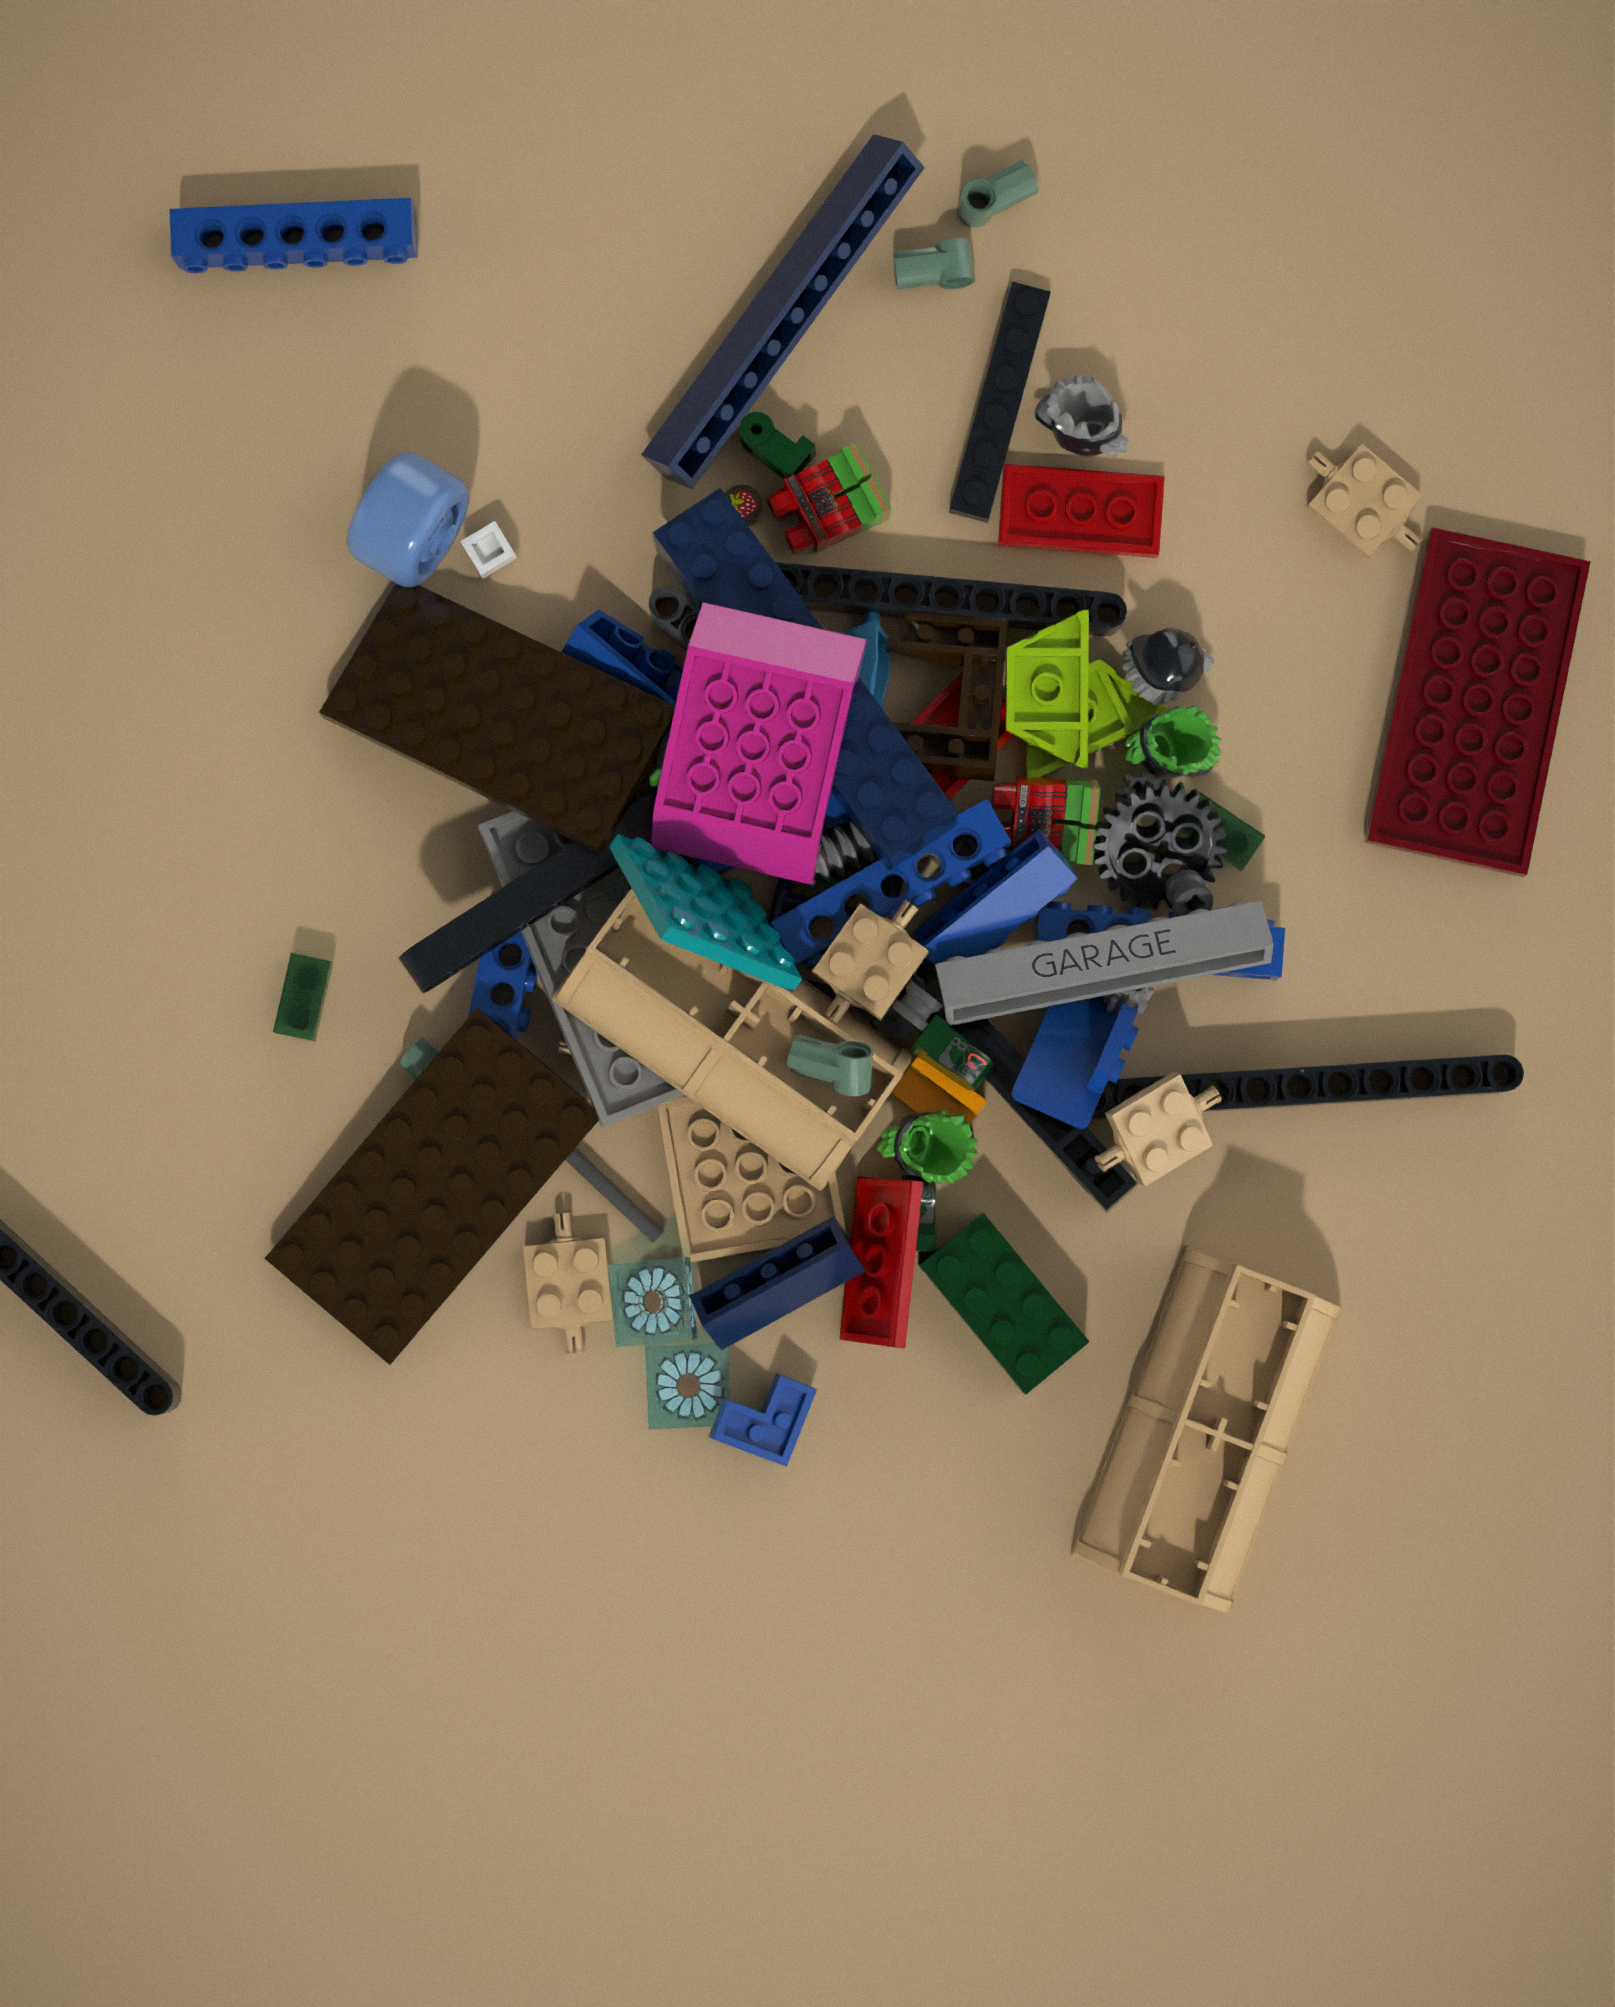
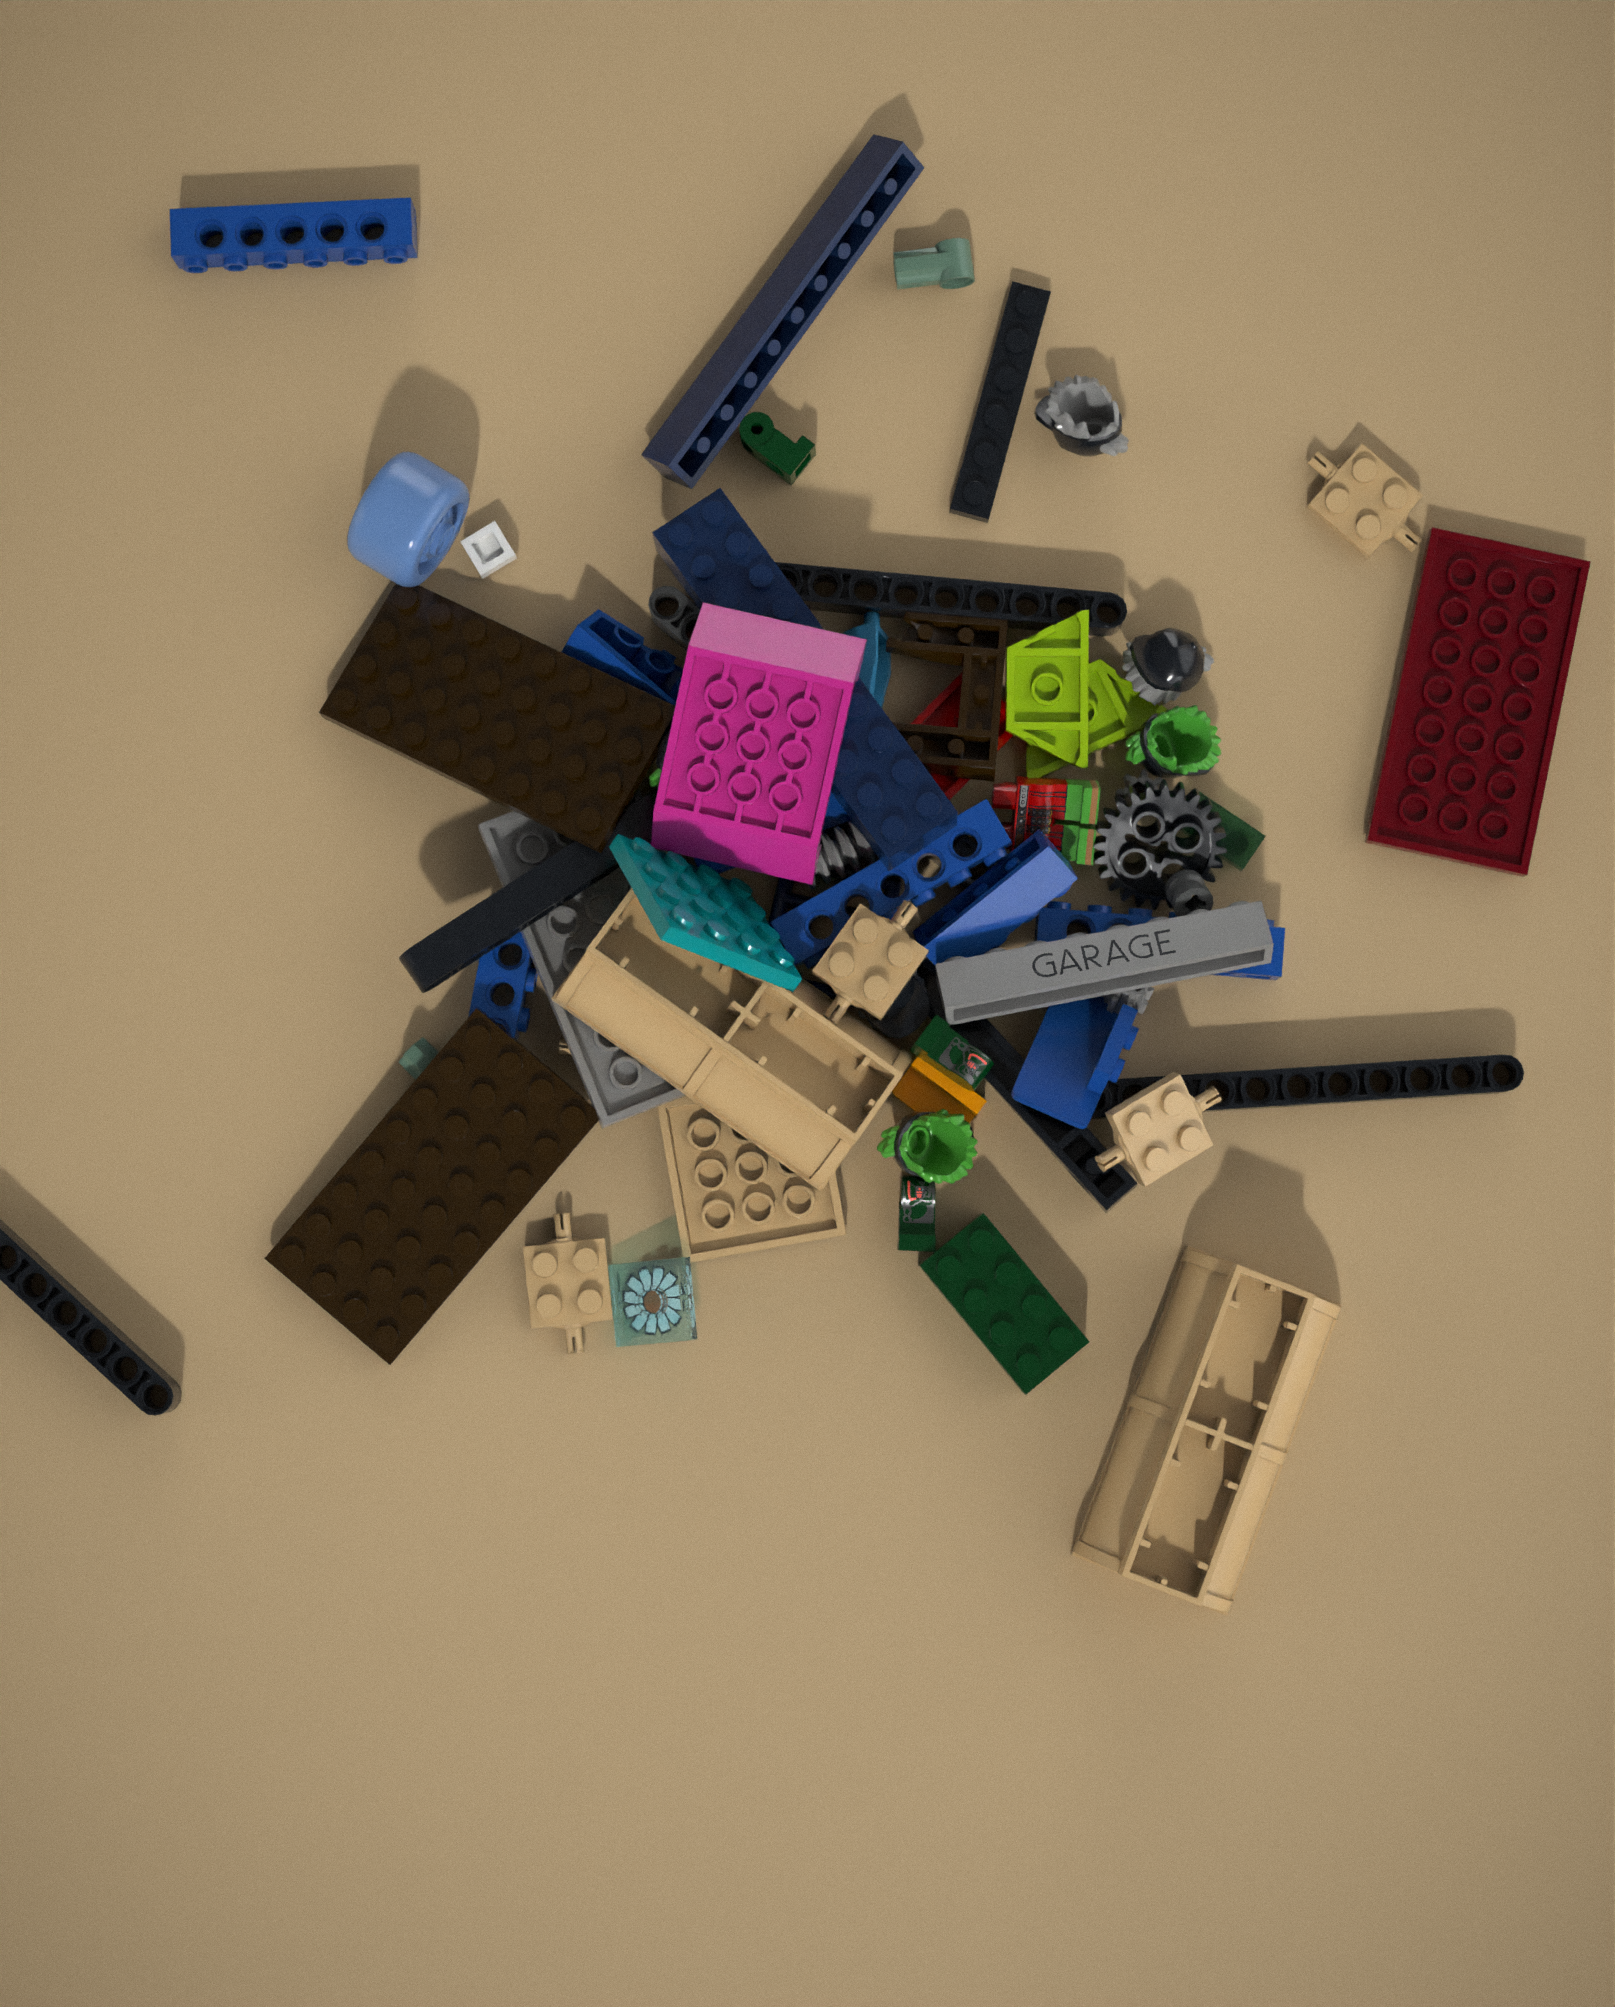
(302, 997): clear green plate -> none
(614, 1195): dark grey bar -> none
(686, 1384): clear light blue tile -> none
(747, 502): tile -> none
(772, 1430): blue plate -> none
(777, 1283): dark blue brick -> none
(830, 501): hips -> none
(843, 1064): sand green piece -> none
(886, 1241): red tile -> none
(916, 1005): dark grey wheel -> none
(998, 192): sand green piece -> none
(1081, 510): red tile -> none

